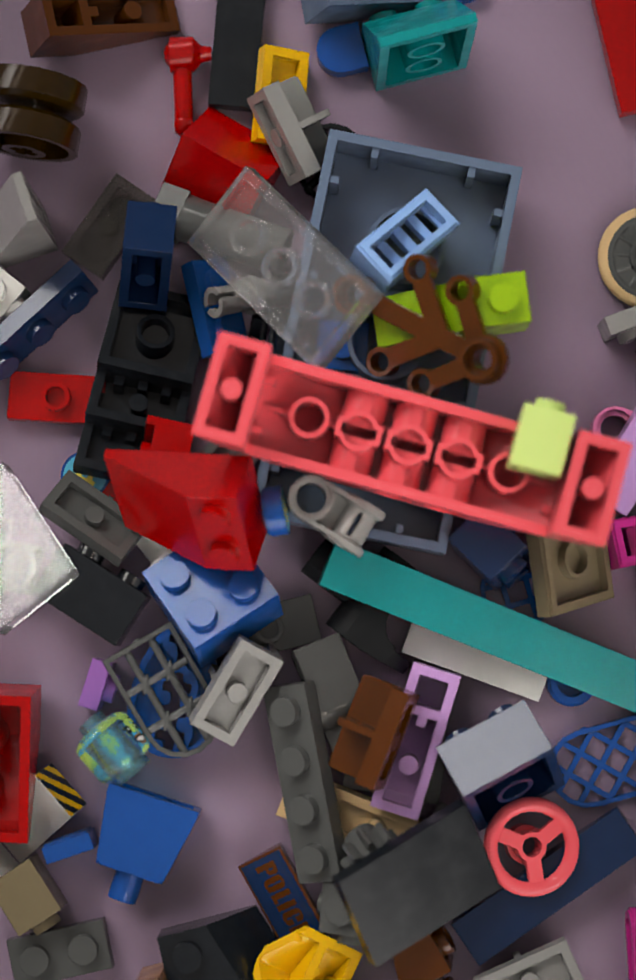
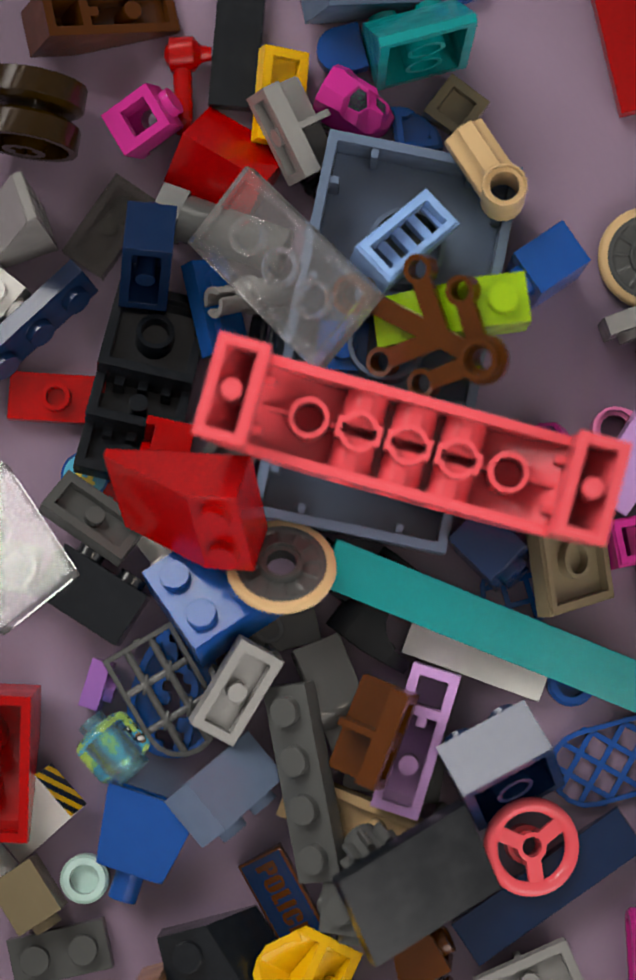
(70, 845): blue tile -> none
(84, 879): none -> light aqua tile
(130, 119): none -> dark pink brick
(225, 790): none -> sand blue brick
(275, 510): blue tile -> none
(291, 591): none -> dark grey wheel
(337, 514): light grey piece -> none
(353, 104): none -> dark pink rock
(414, 129): none -> blue tile
(455, 105): none -> dark tan plate
(486, 167): none -> tan piece
(541, 439): yellowish green brick -> none
(549, 263): none -> blue brick

